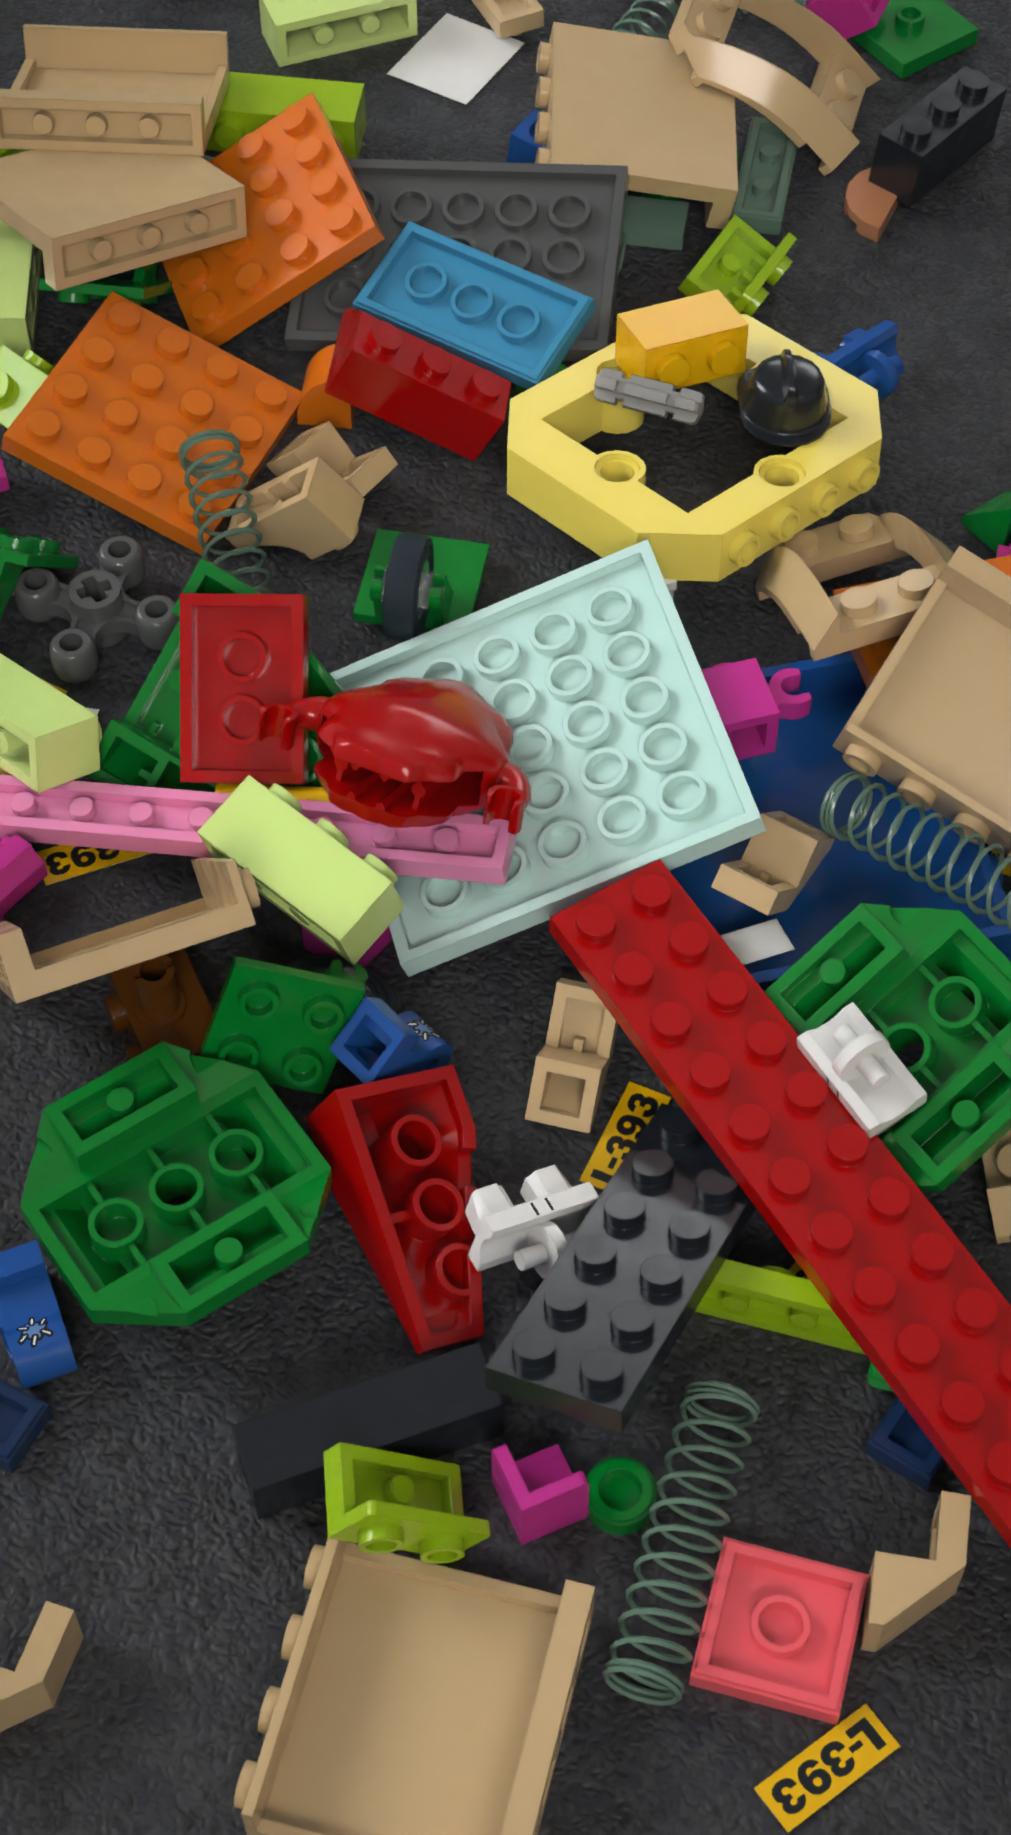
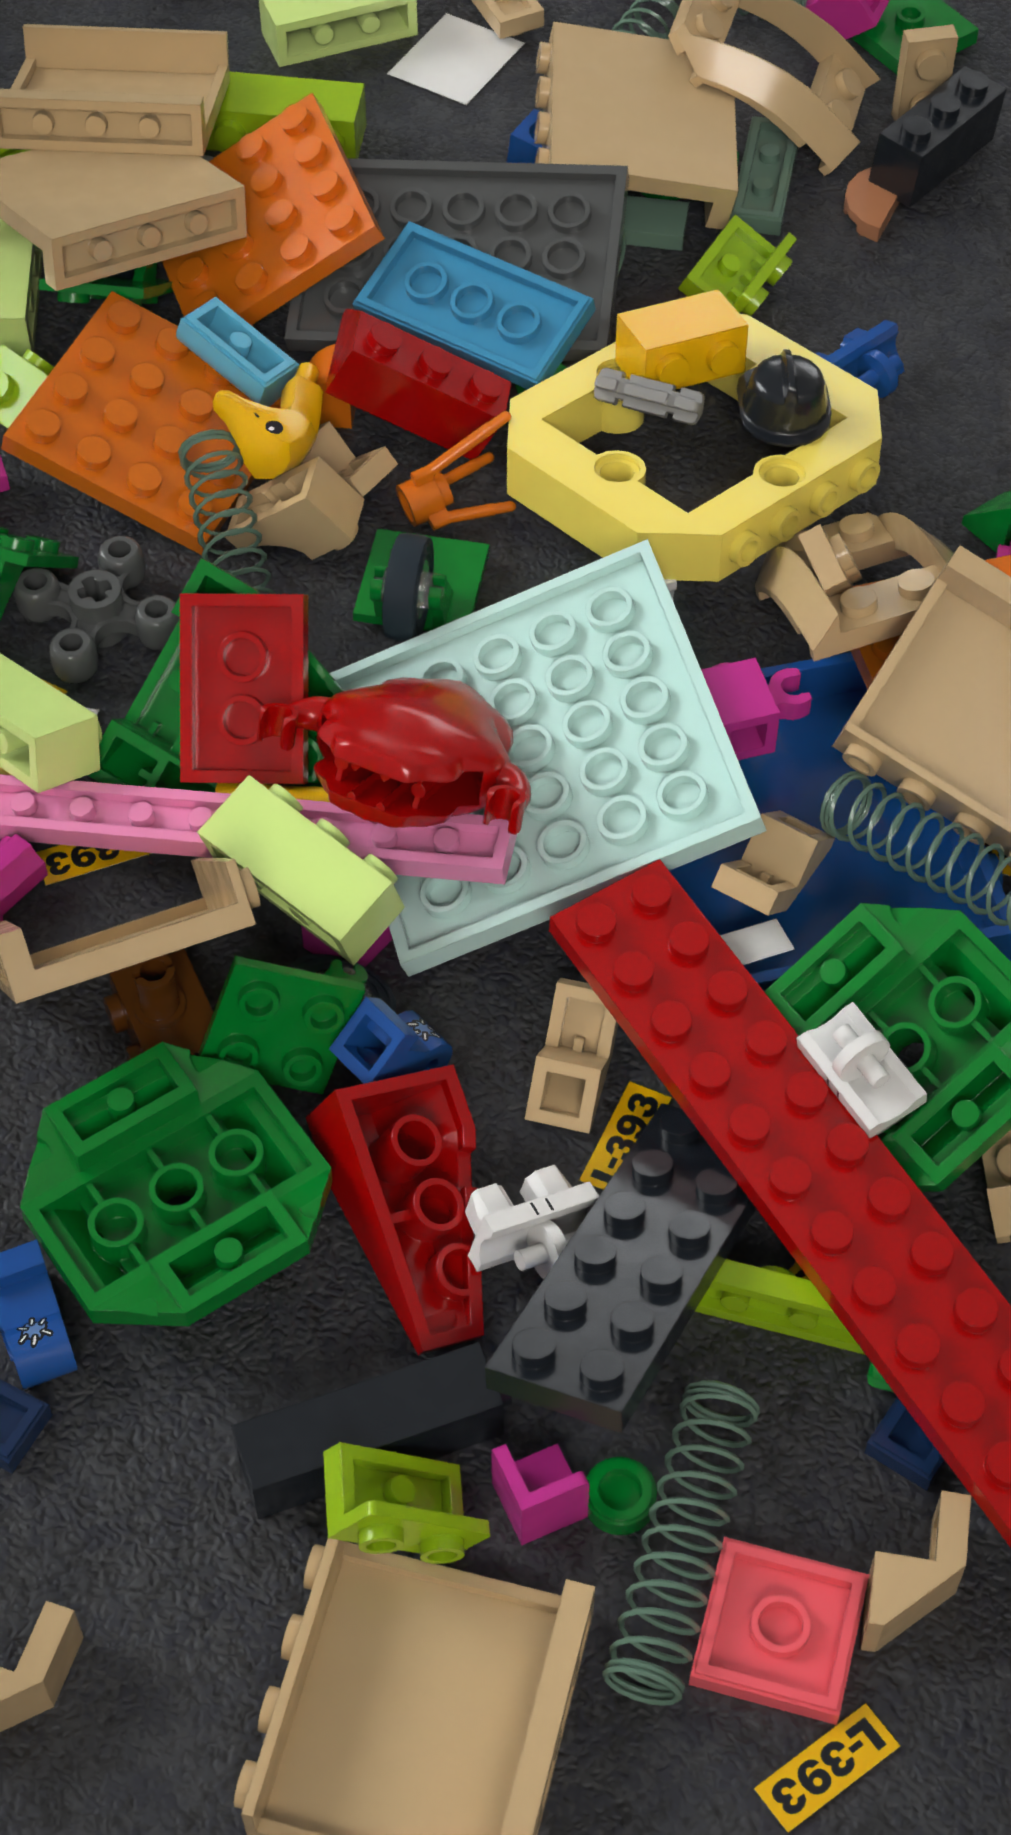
(237, 351): none -> medium azure brick
(270, 437): none -> yellow animal
(428, 490): none -> orange plant
(830, 560): none -> tan plate
(923, 65): none -> tan plate

